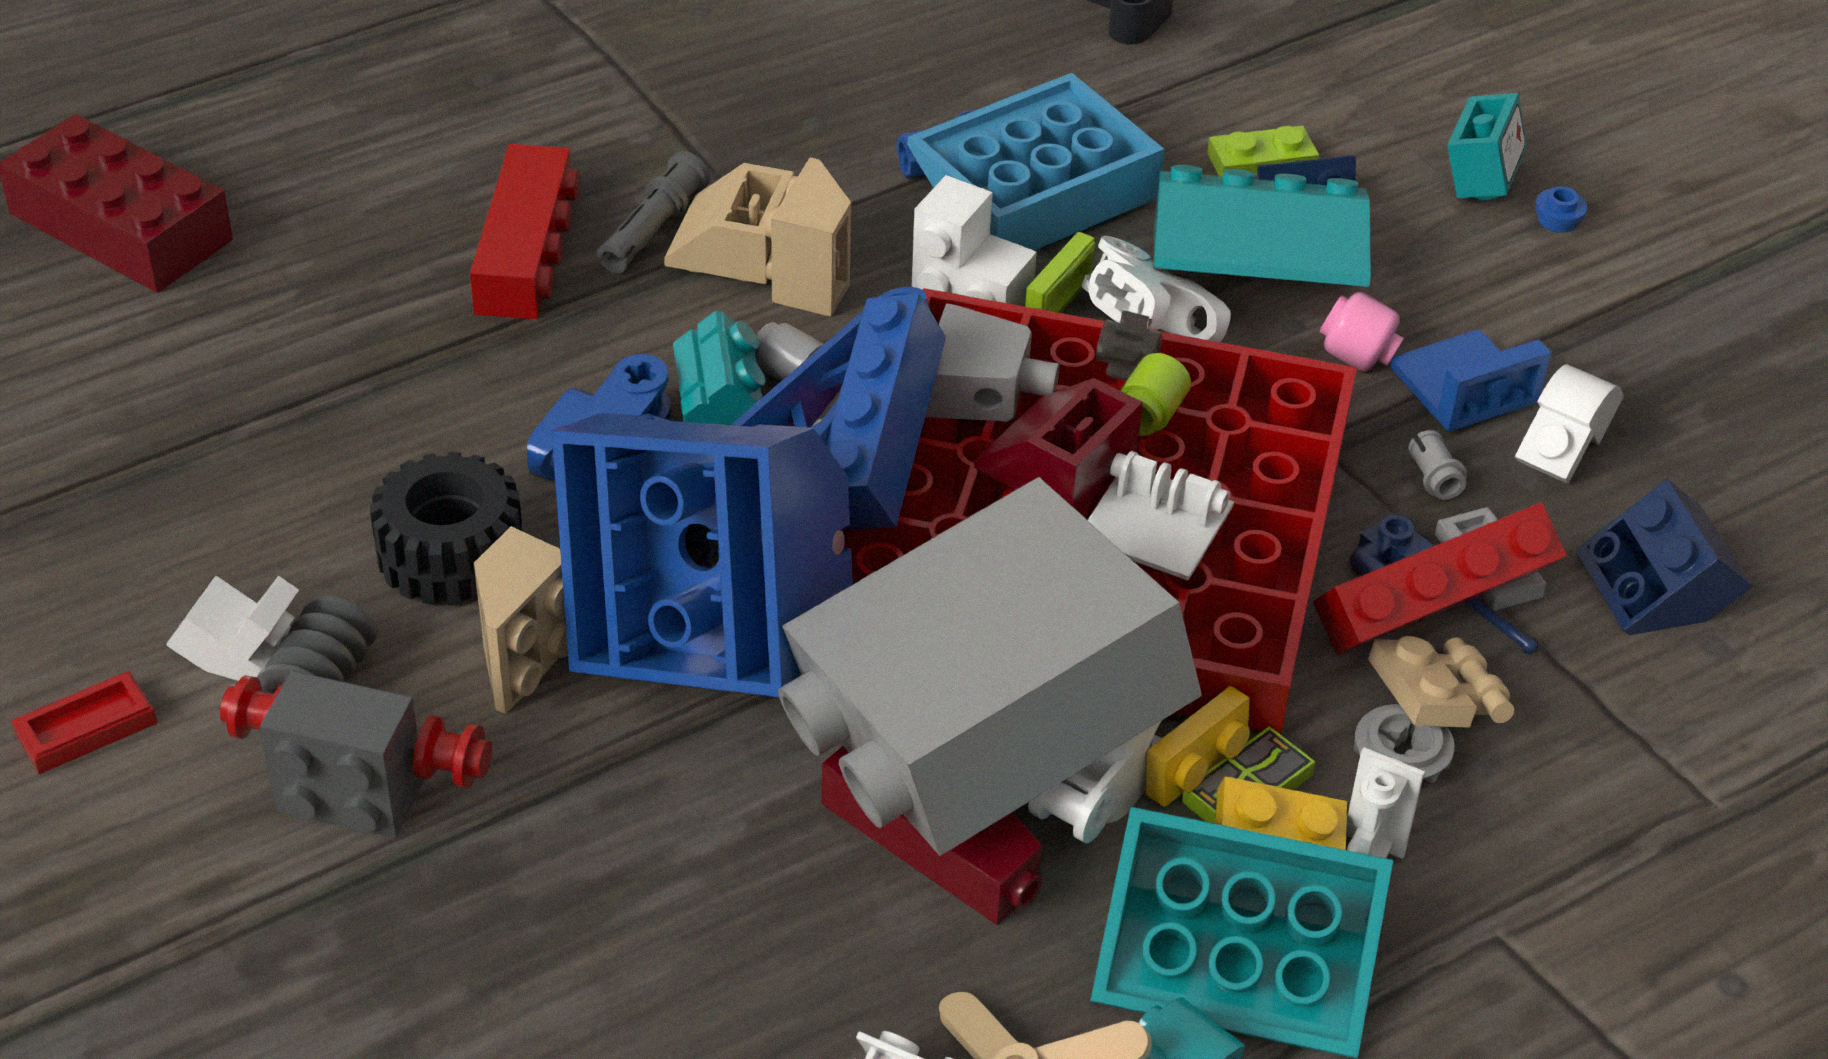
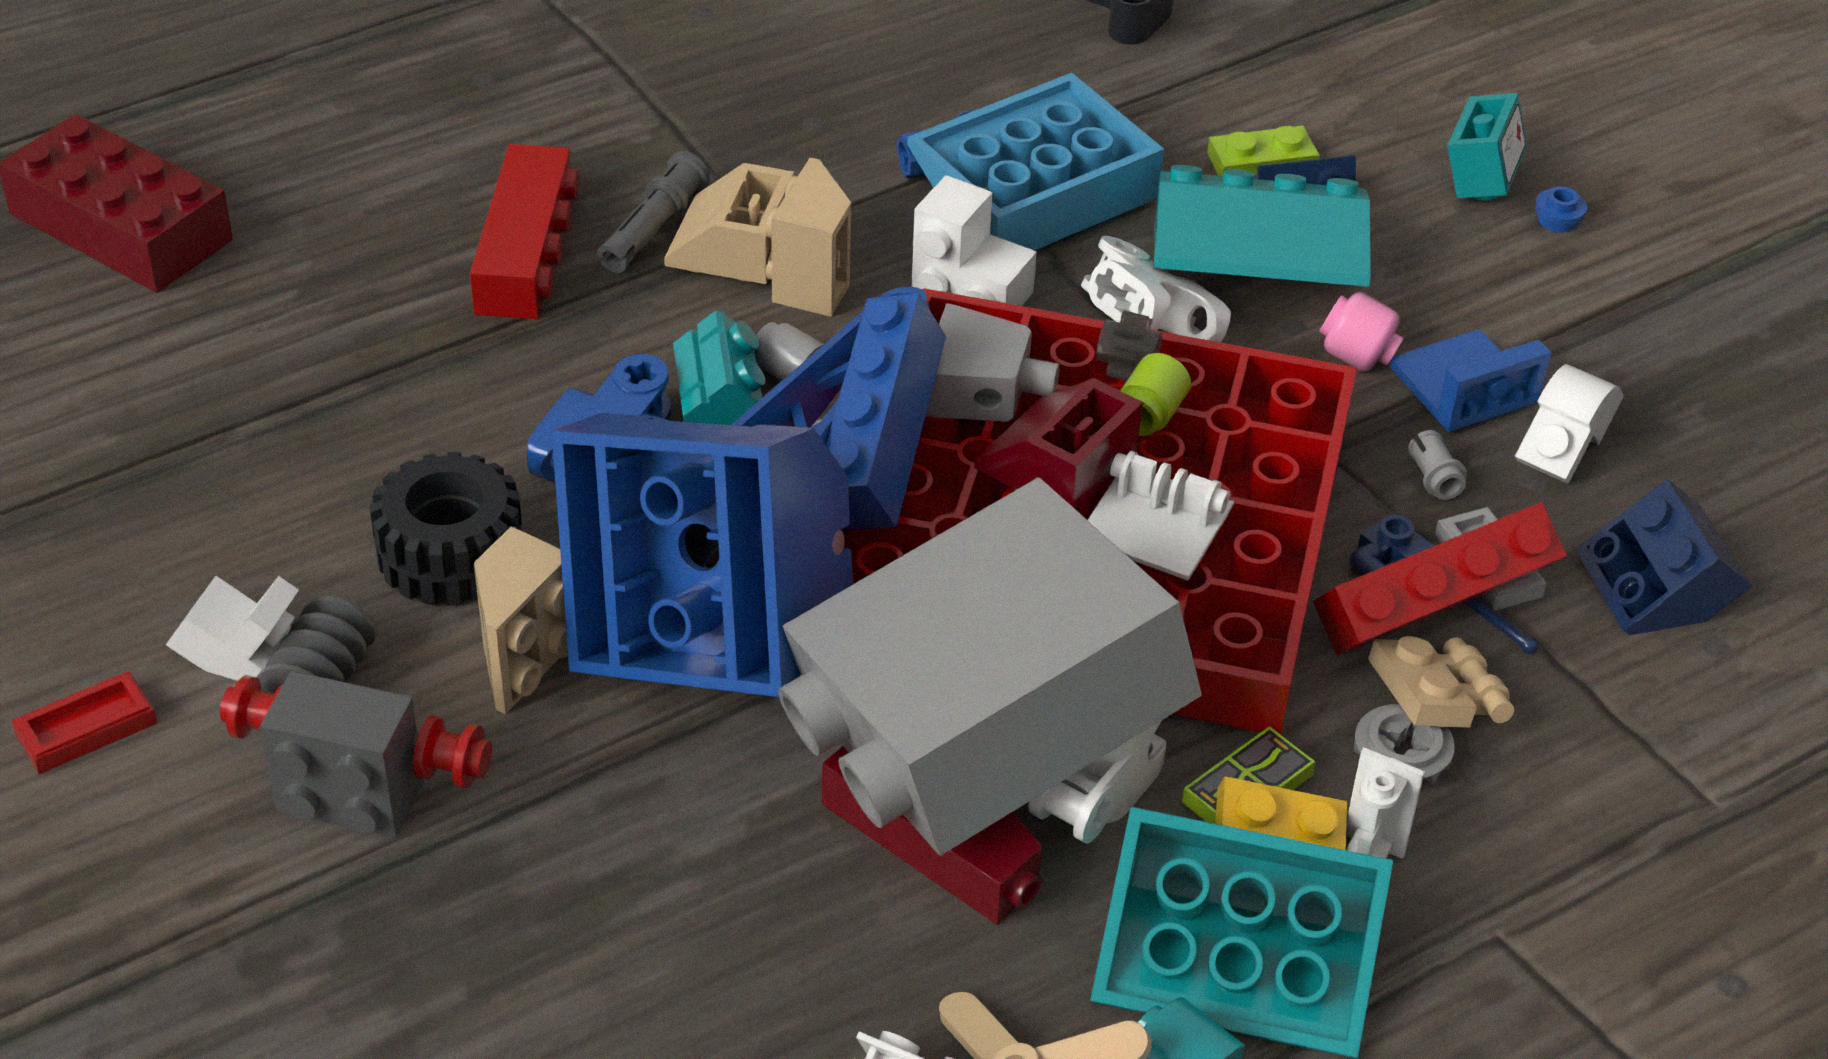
(1063, 276): lime tile -> none
(1196, 746): yellow plate -> none

